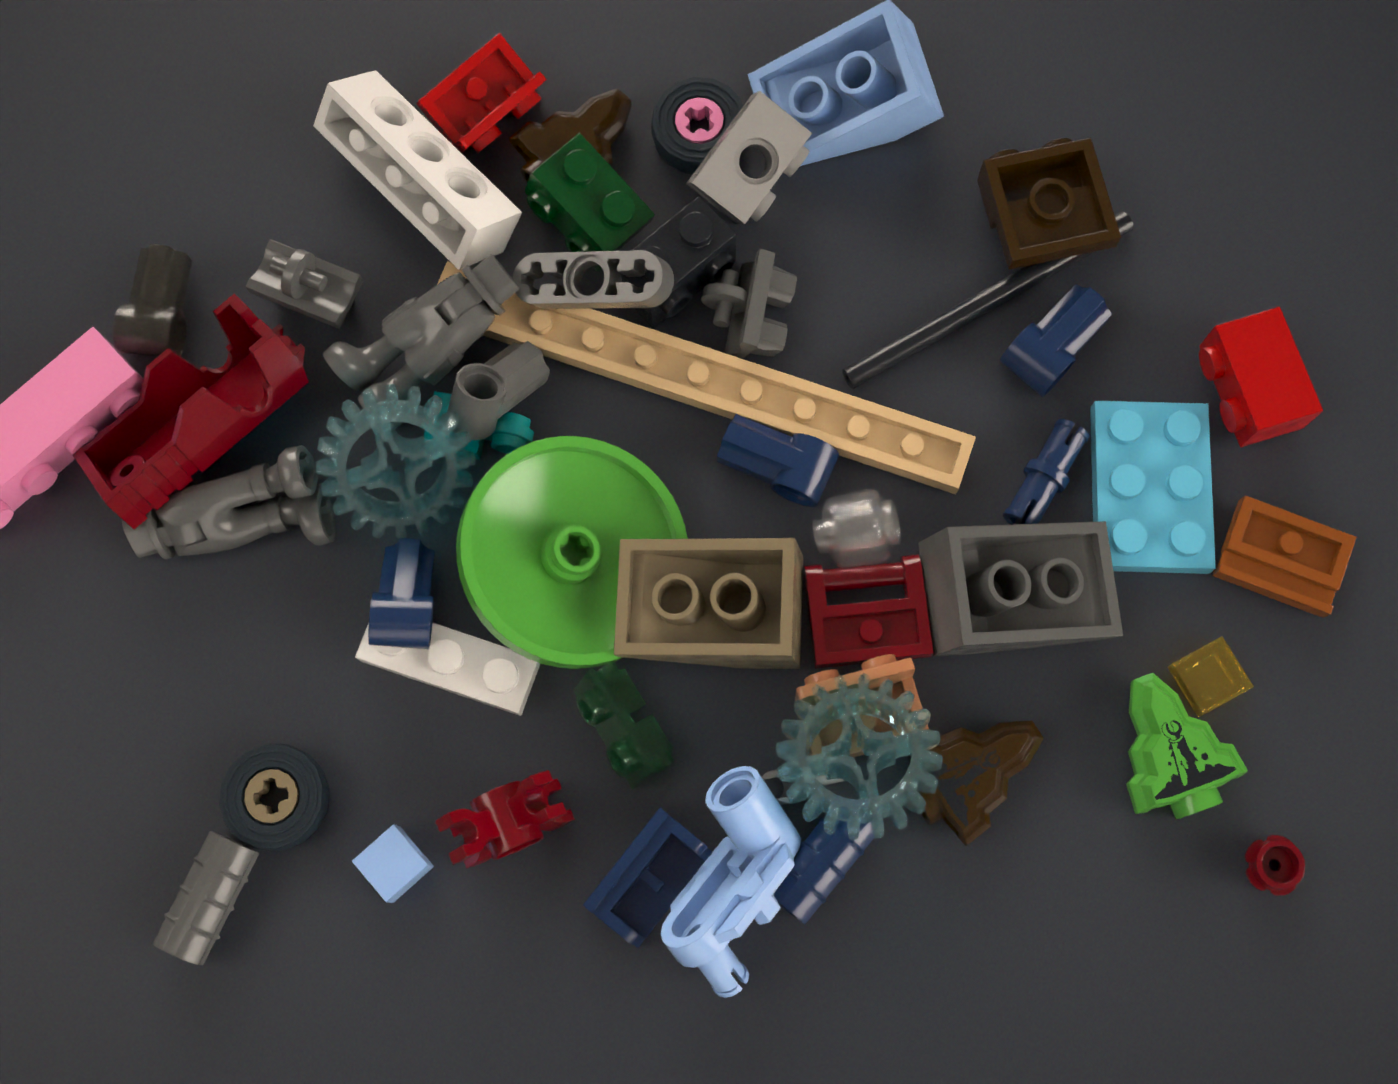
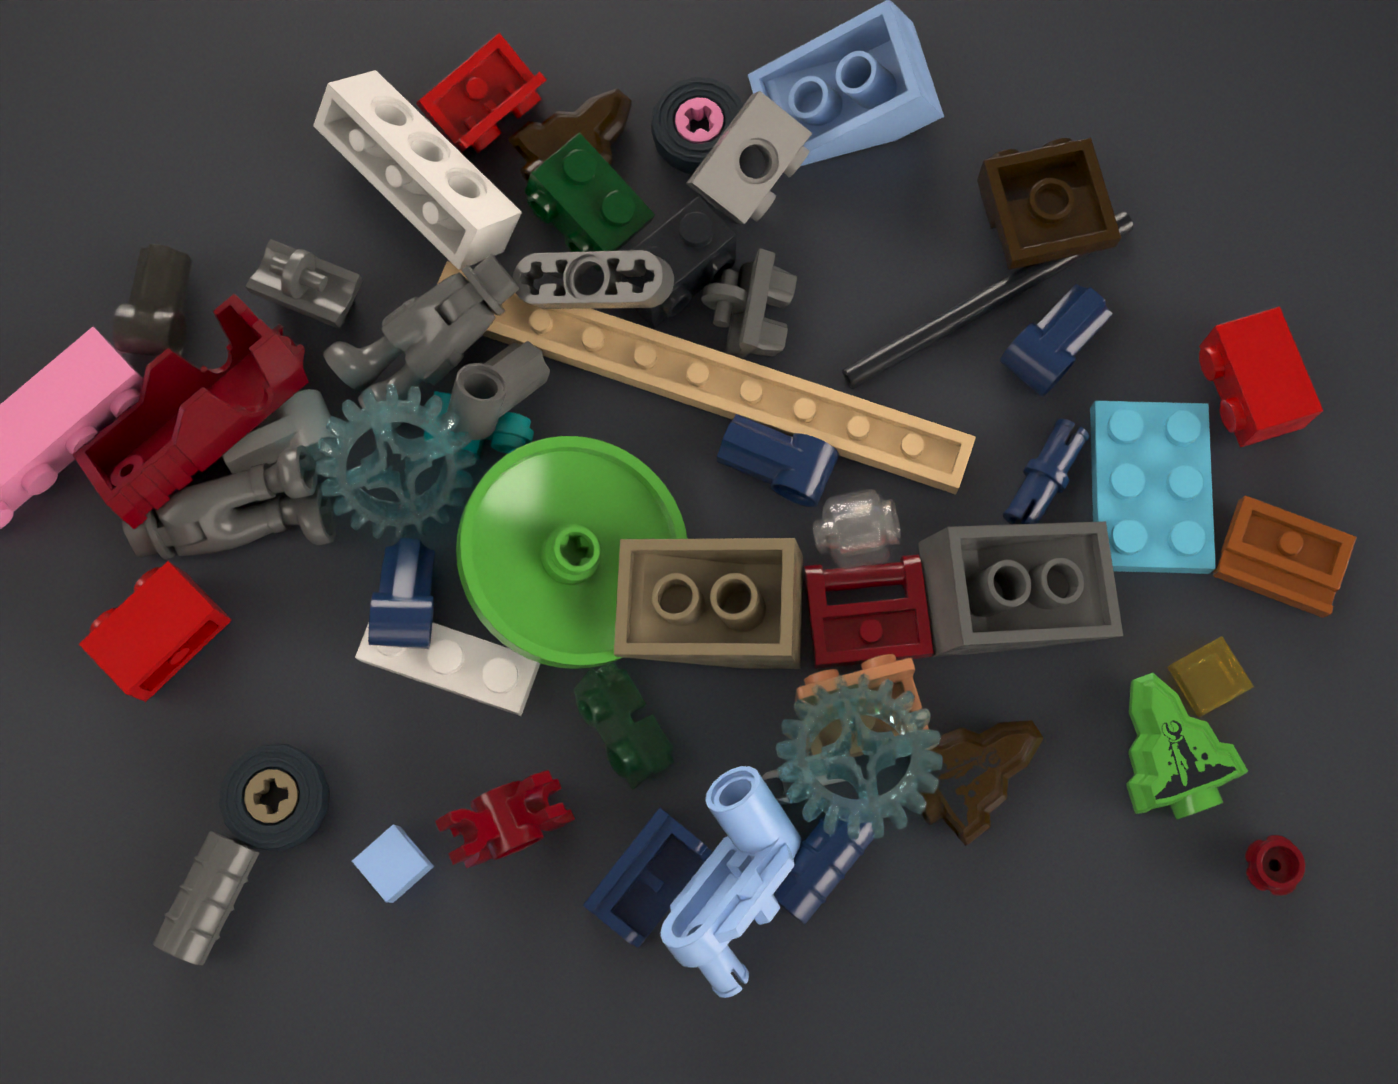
(154, 631): none -> red brick
(293, 424): none -> light grey piece

